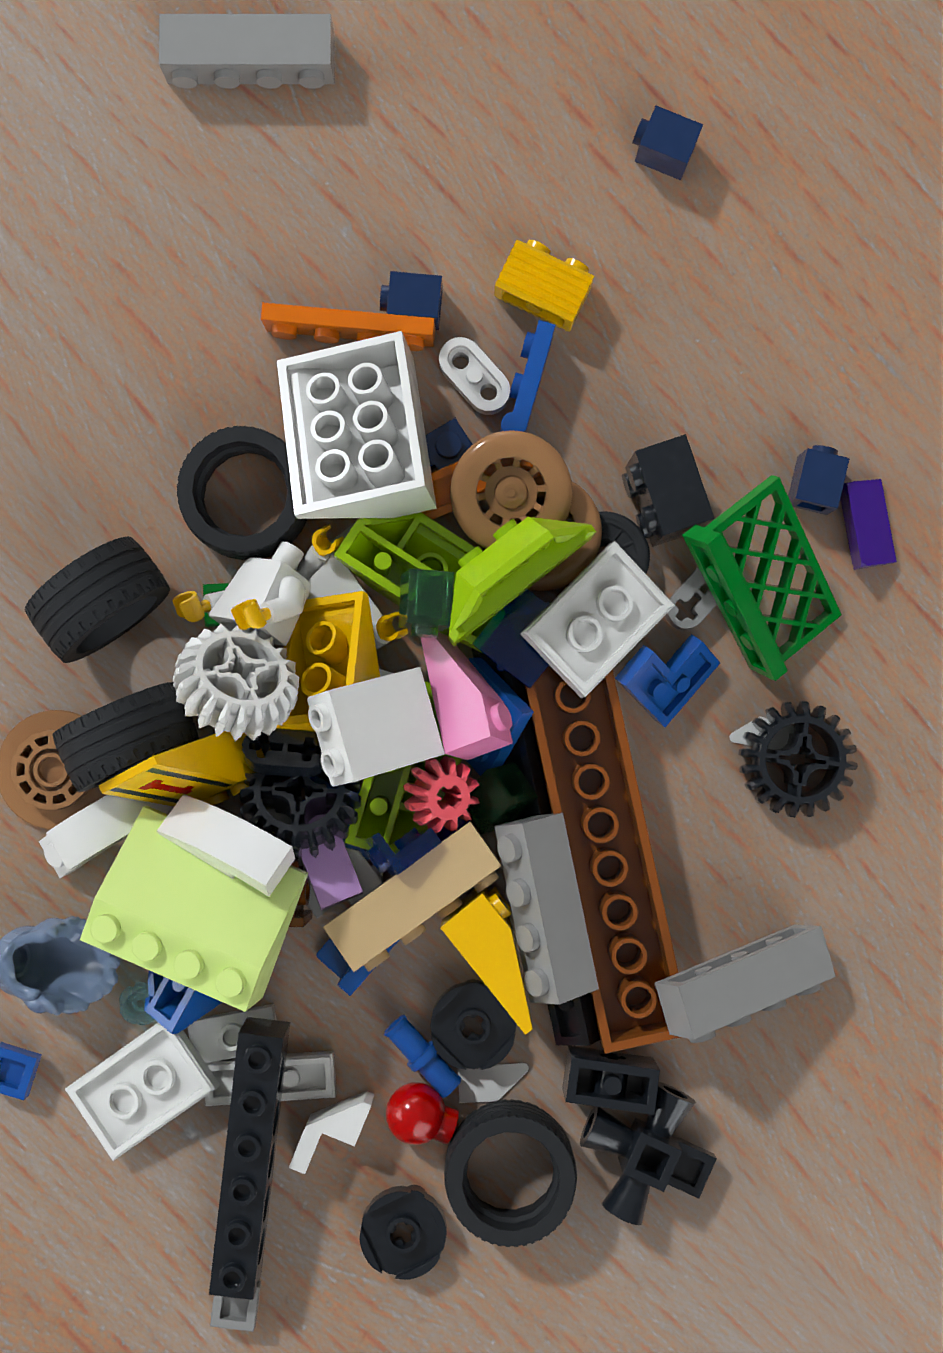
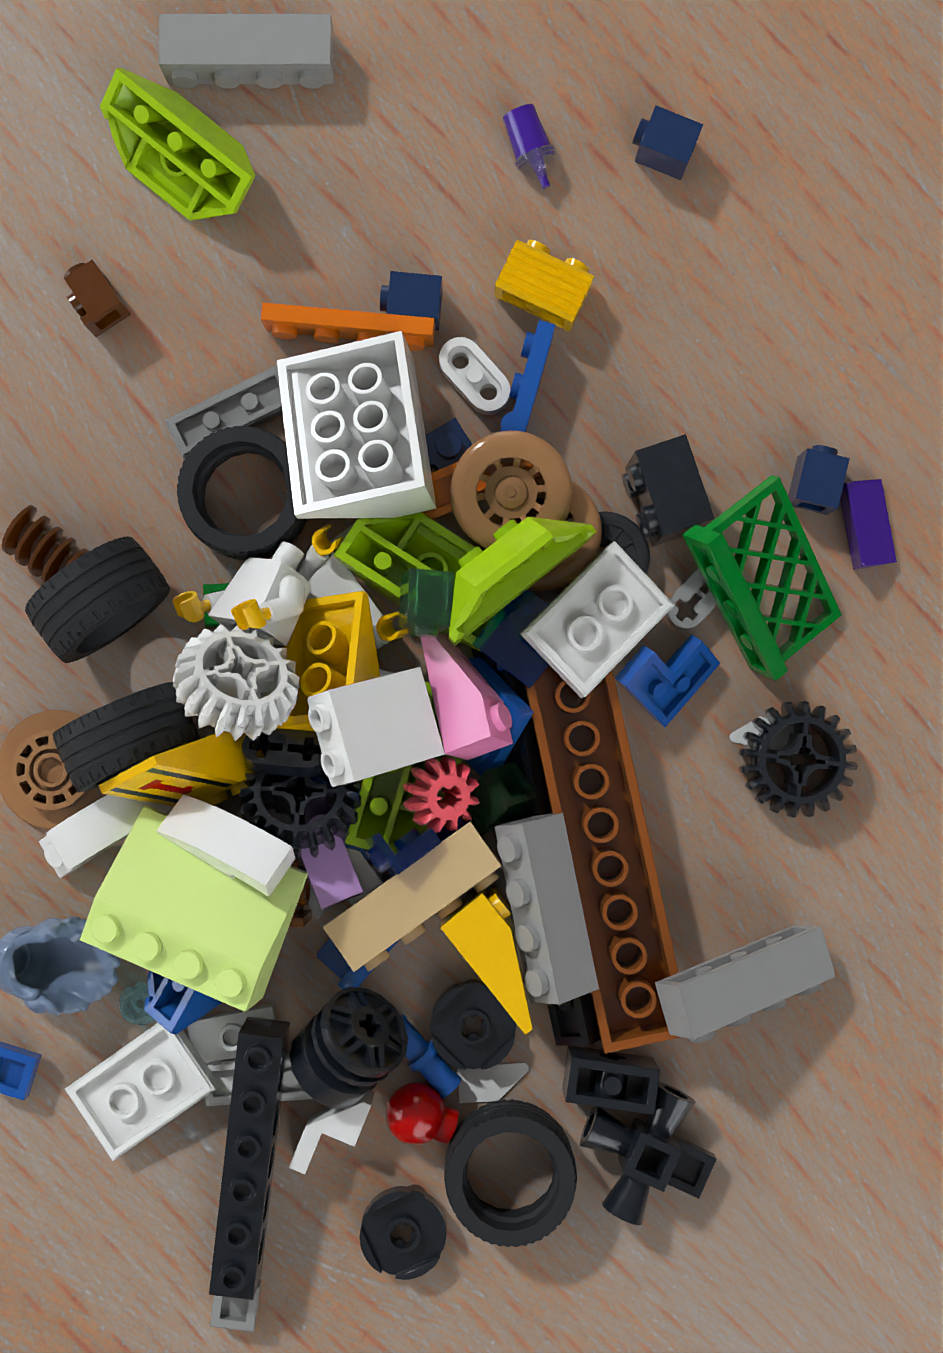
(36, 547): none -> reddish brown piece
(94, 298): none -> reddish brown brick
(175, 148): none -> lime wedge
(241, 405): none -> light grey tile
(348, 1047): none -> black wheel
(530, 144): none -> dark purple piece

